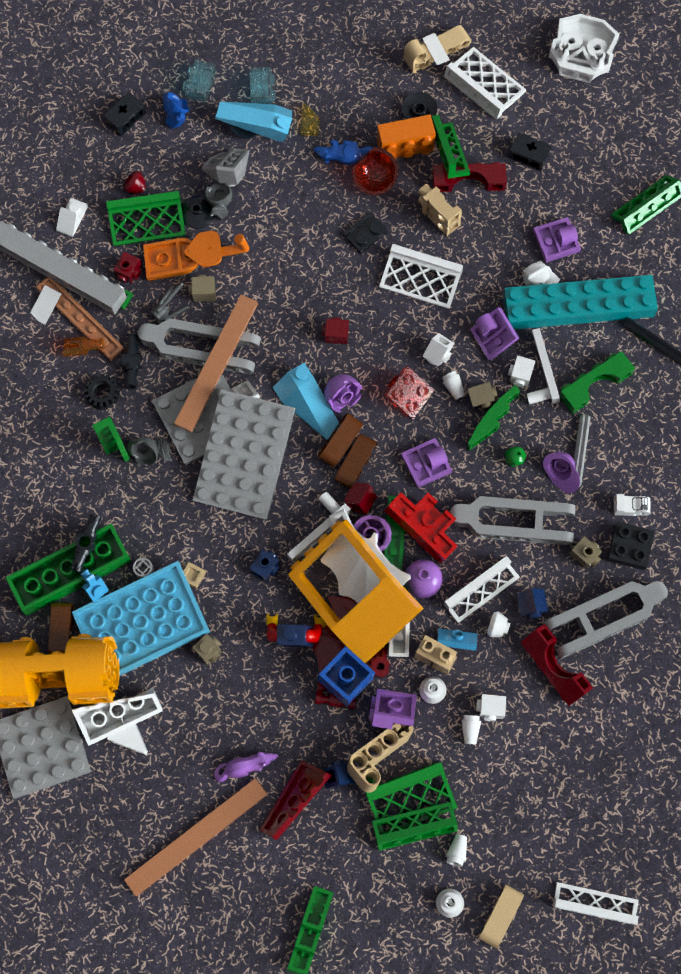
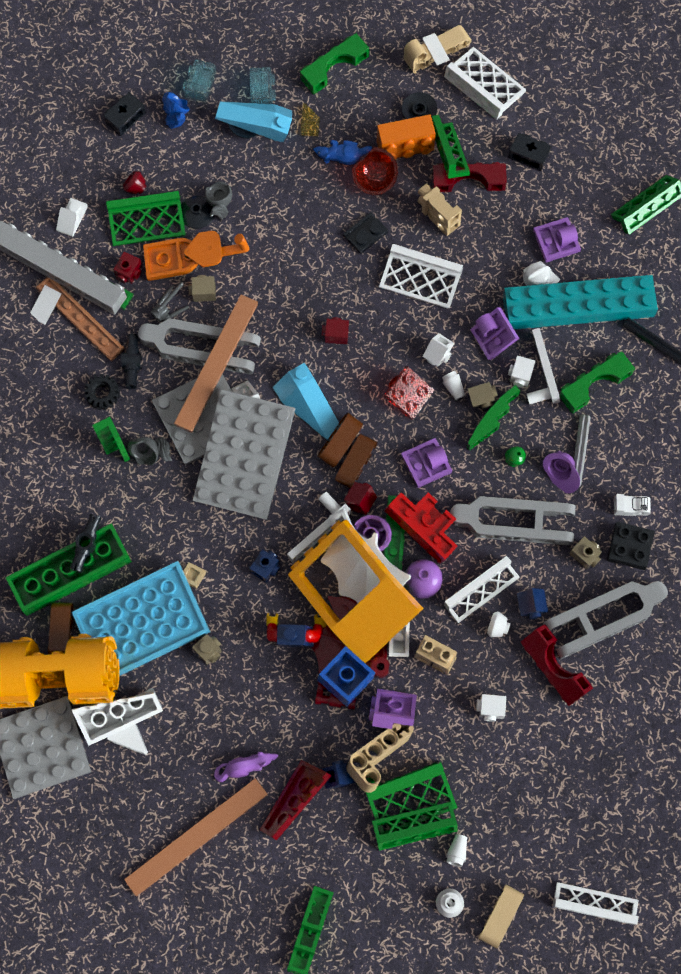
(81, 346): clear orange arm -> none
(94, 586): dark azure plate -> none
(146, 569): light grey wheel -> none
(227, 166): light grey wedge -> none
(342, 388): medium lavender cylinder -> none
(351, 50): none -> green arch
(430, 695): white cone -> none
(457, 639): dark azure plate -> none
(471, 728): white cone -> none
(581, 59): white brick -> none

